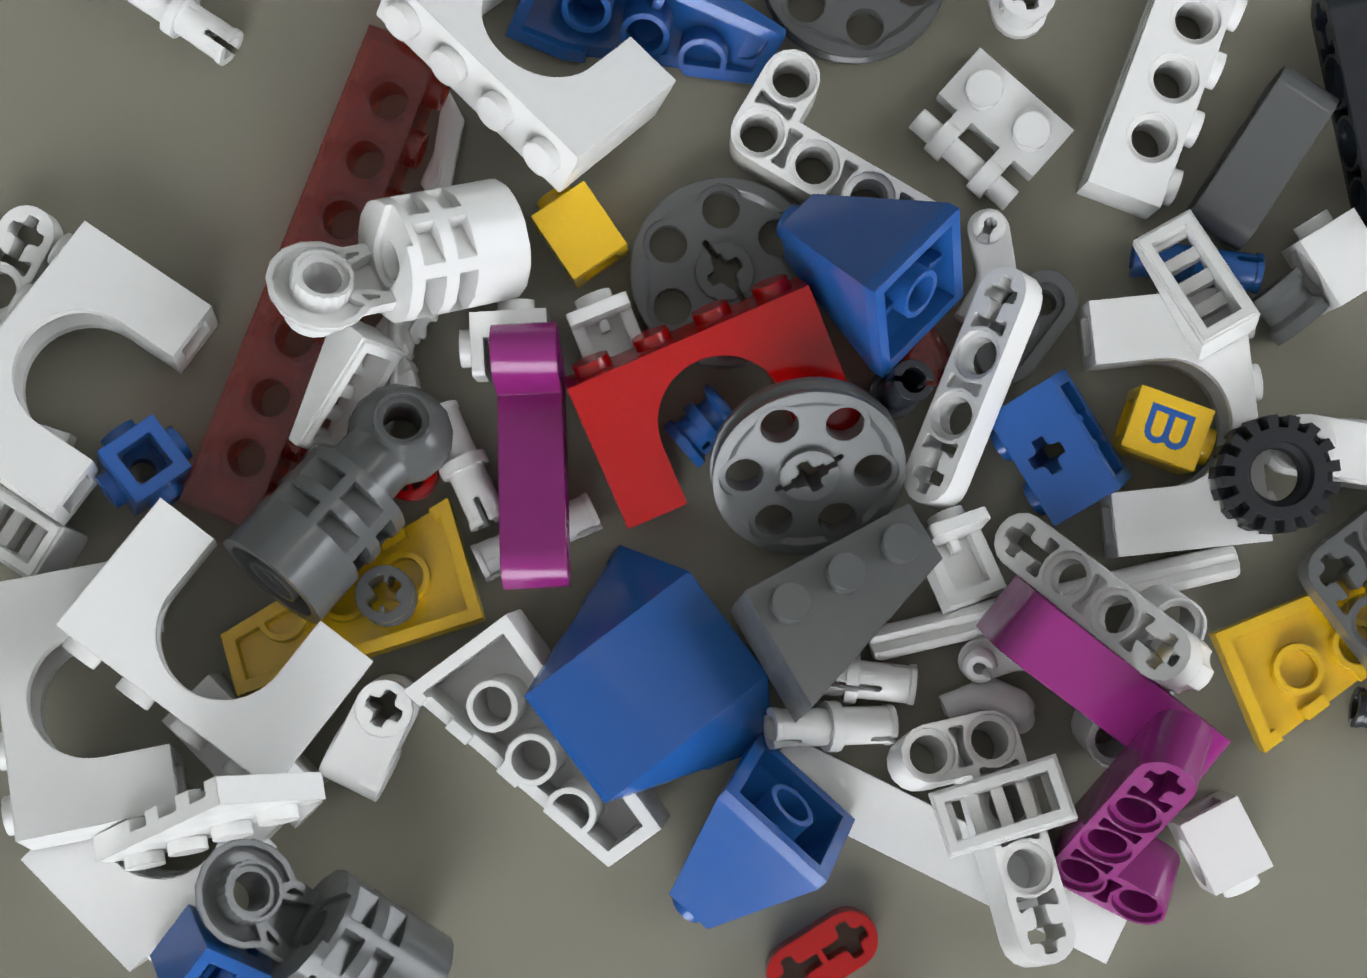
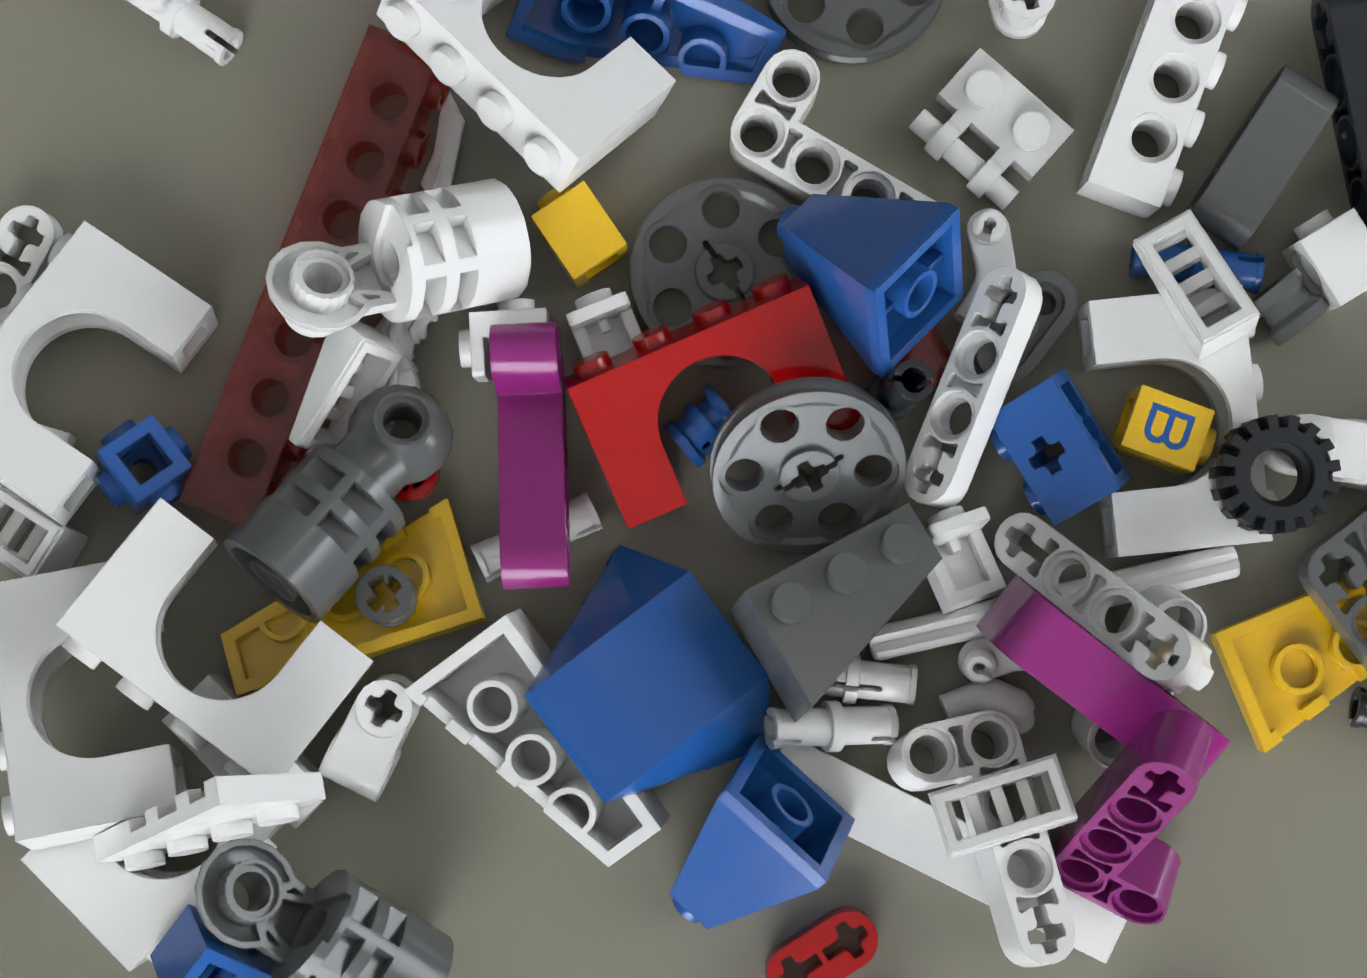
(468, 473): white pin -> none
(1220, 844): white brick -> none

